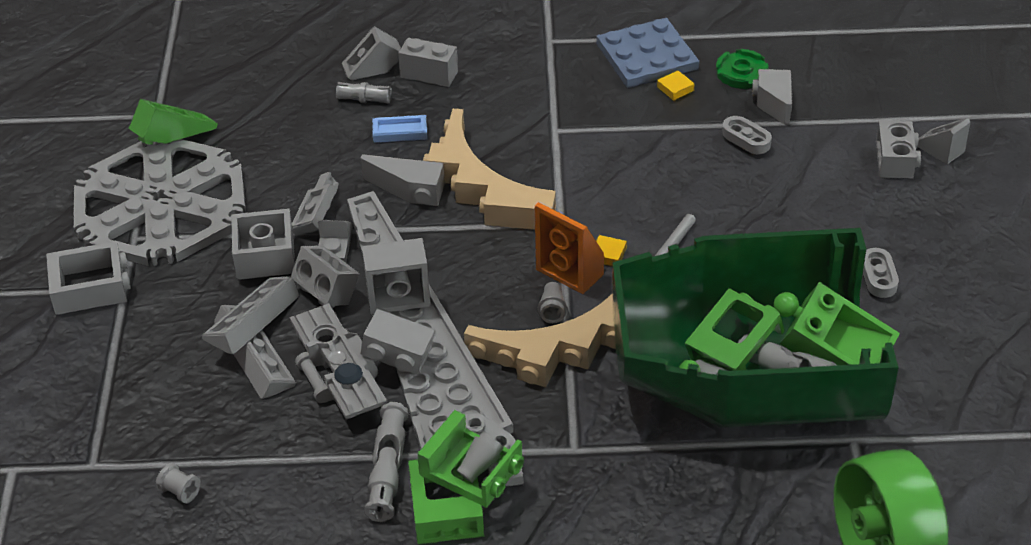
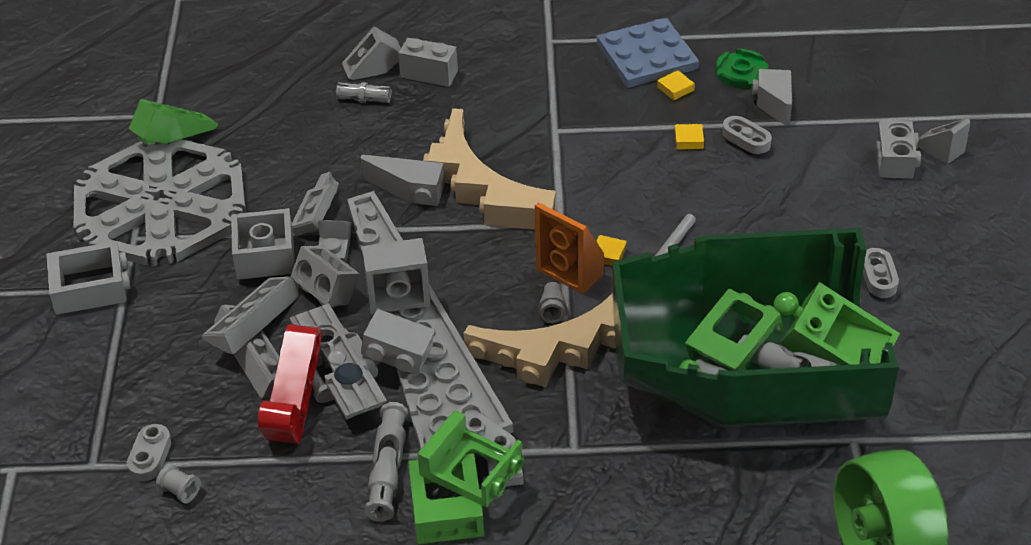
(152, 446): none -> light grey plate
(285, 414): none -> beam
(399, 128): light blue tile -> none
(480, 456): light grey cone -> none
(689, 136): none -> yellow tile

